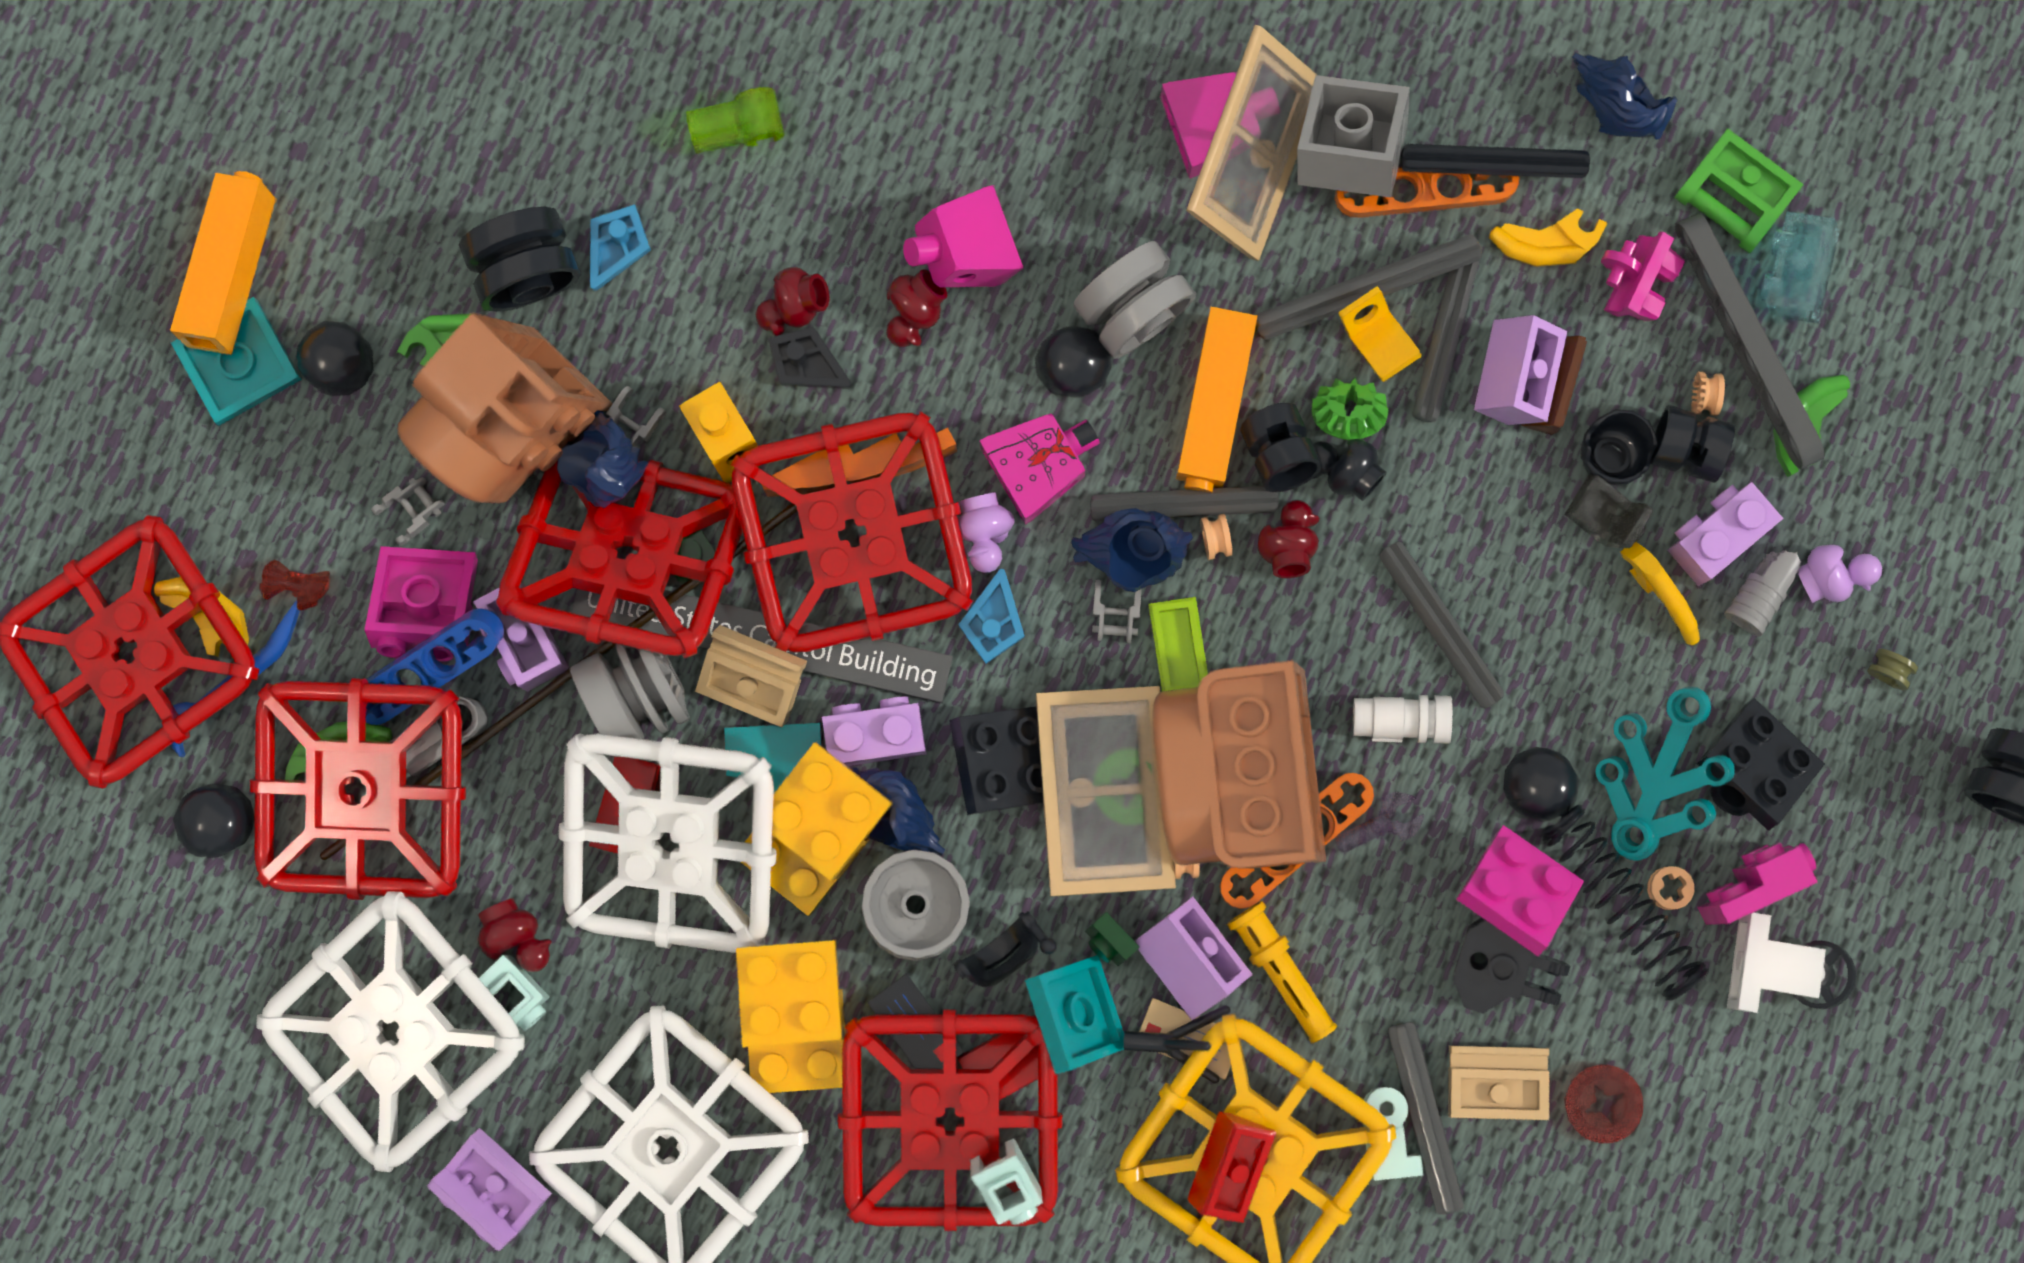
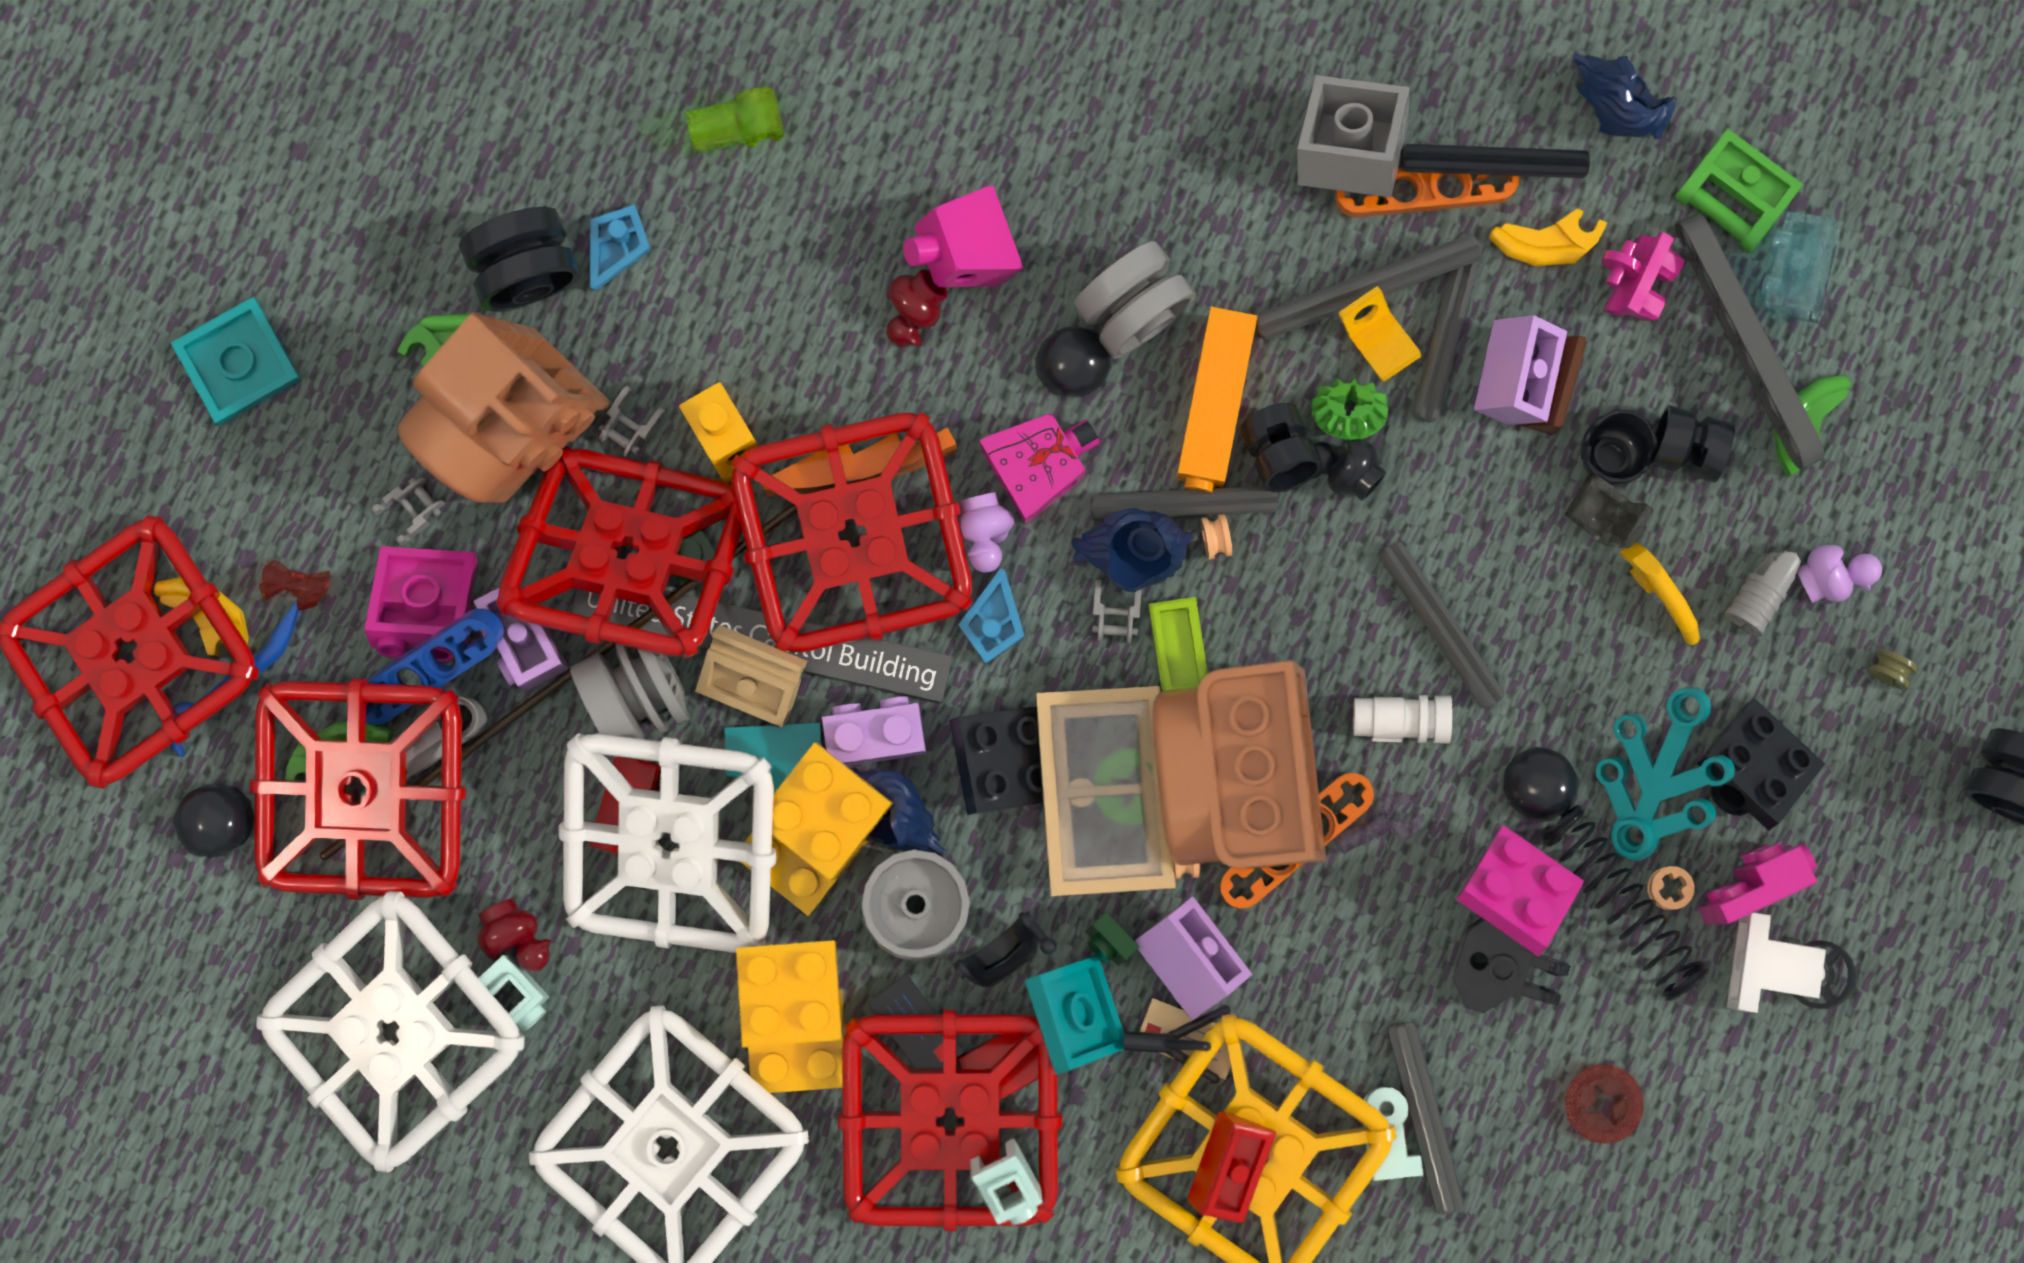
(223, 263): light orange brick -> none
(335, 358): black hair -> none
(489, 1190): lavender bracket -> none
(601, 462): dark blue hair -> none
(795, 302): dark red animal -> none
(806, 361): black piece -> none
(1194, 113): dark pink torso -> none
(1254, 145): clear door -> none
(1270, 952): yellow pin -> none
(1292, 544): dark red animal -> none
(1498, 1082): tan plate -> none
(1709, 393): light nougat bush -> none
(1724, 534): lavender brick -> none

